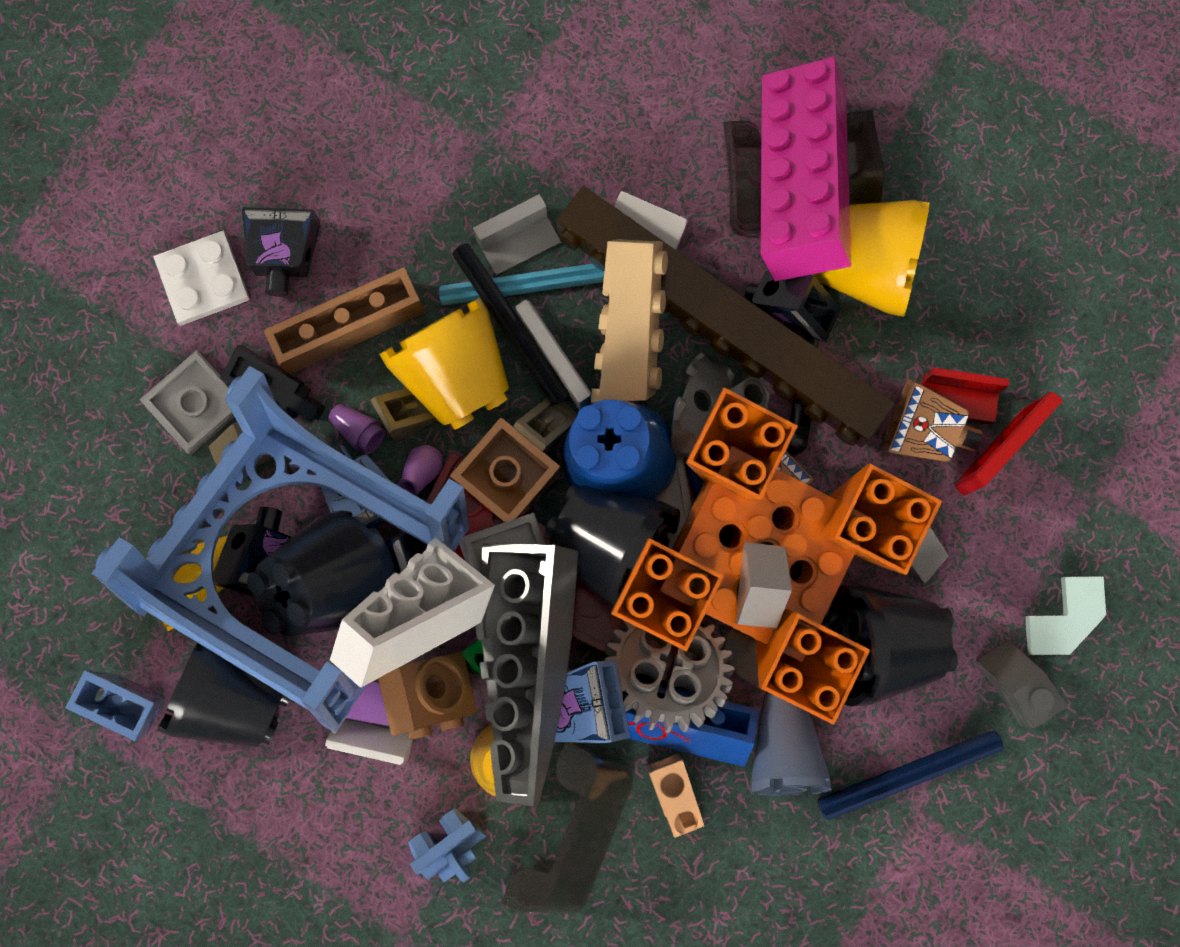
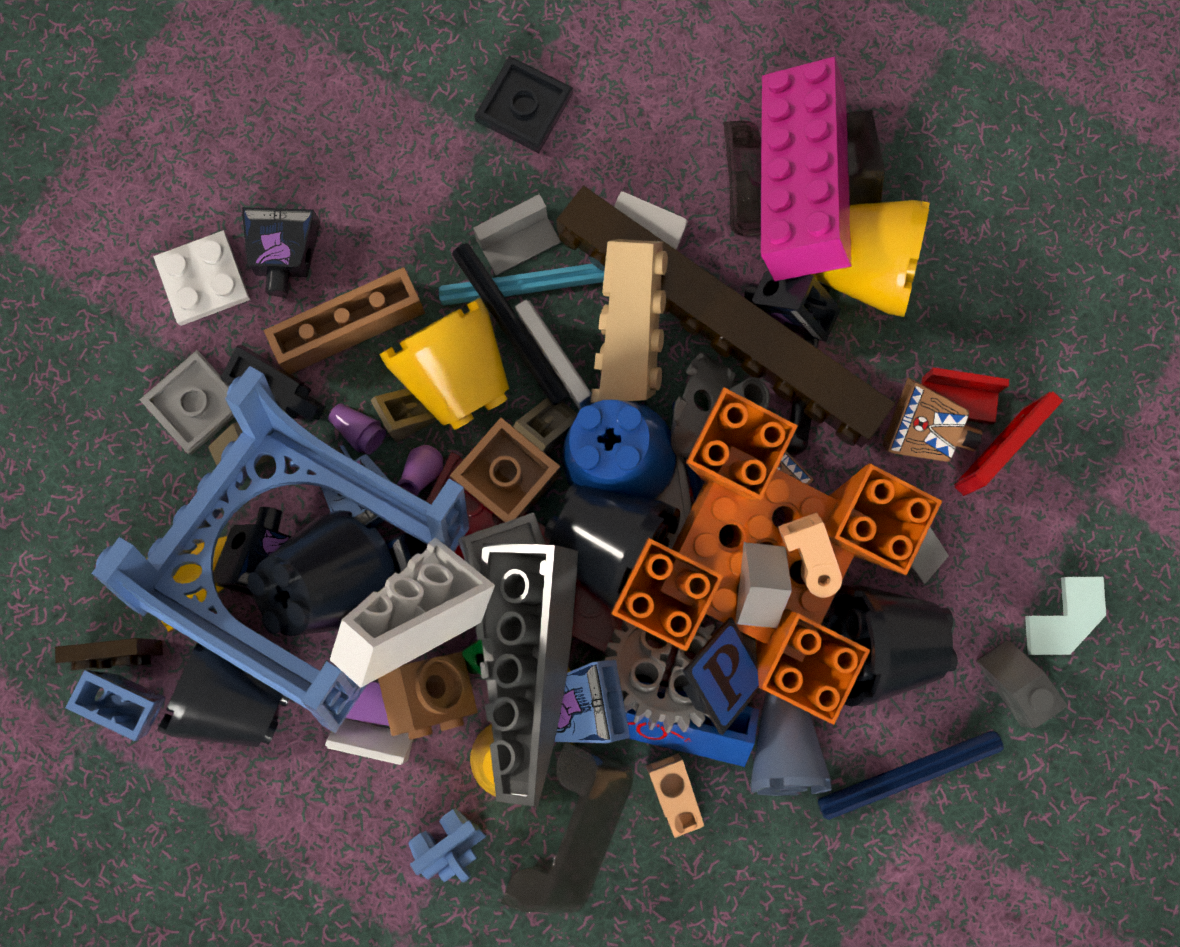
(109, 653): none -> dark brown plate
(523, 104): none -> black plate
(722, 676): none -> piece
(819, 563): none -> light nougat leg

